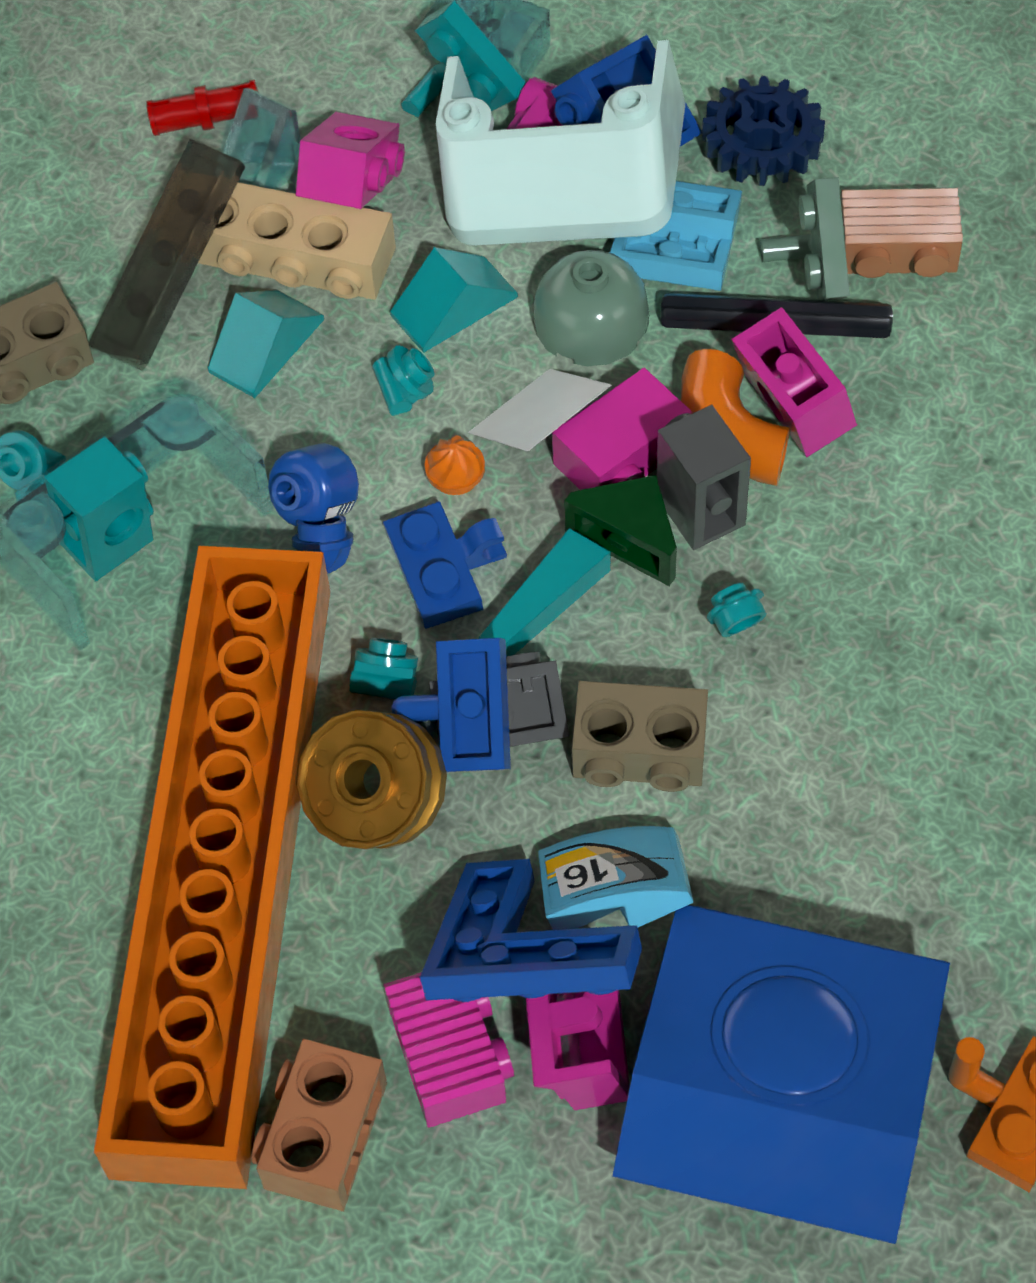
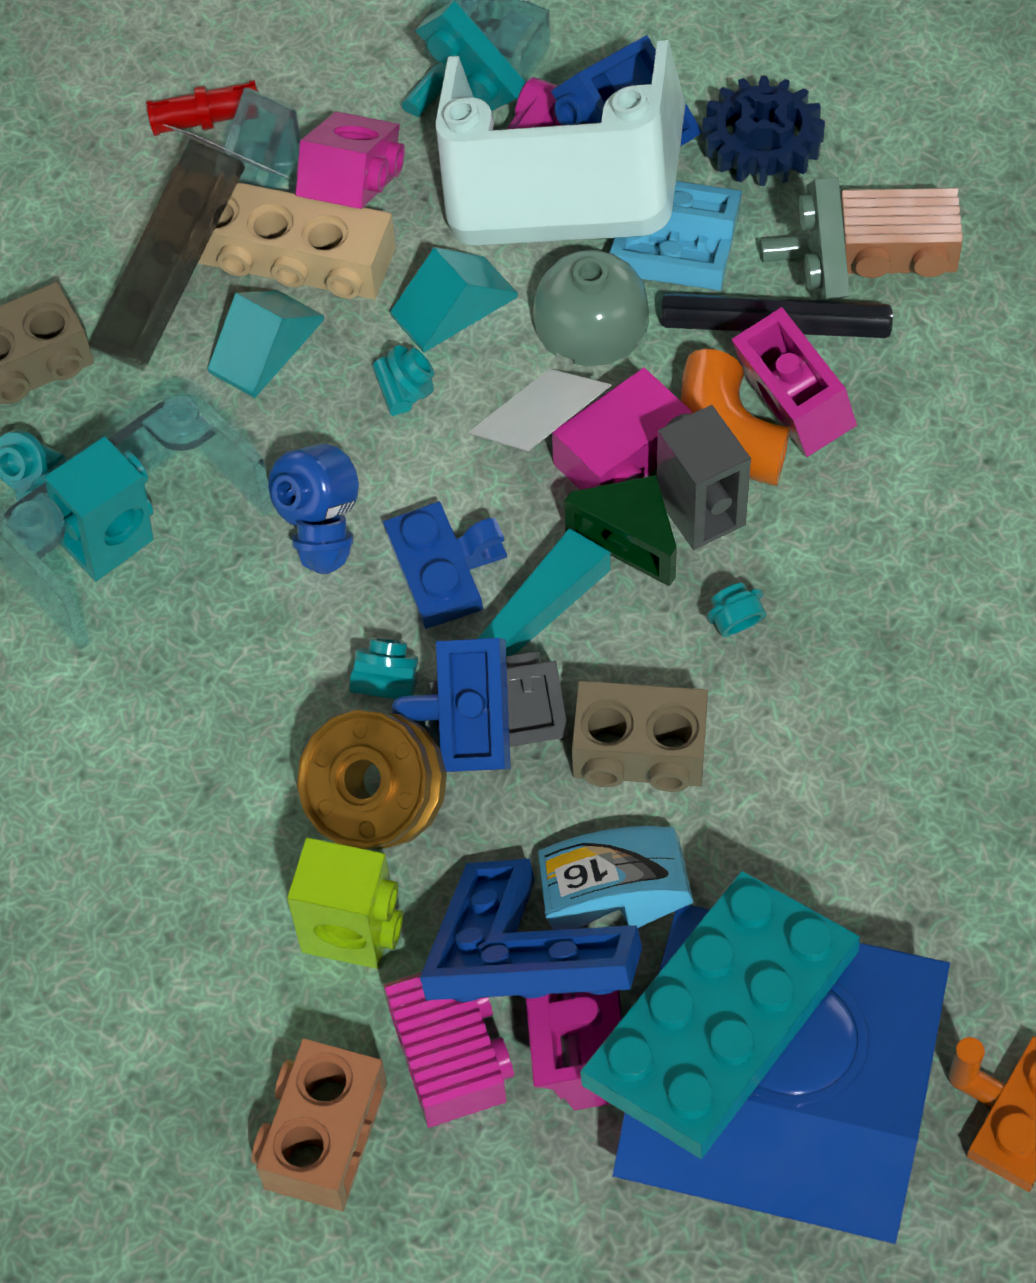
(216, 874): orange brick -> none
(225, 150): none -> sticker
(344, 903): none -> lime brick
(454, 466): orange plate -> none
(720, 1013): none -> teal plate

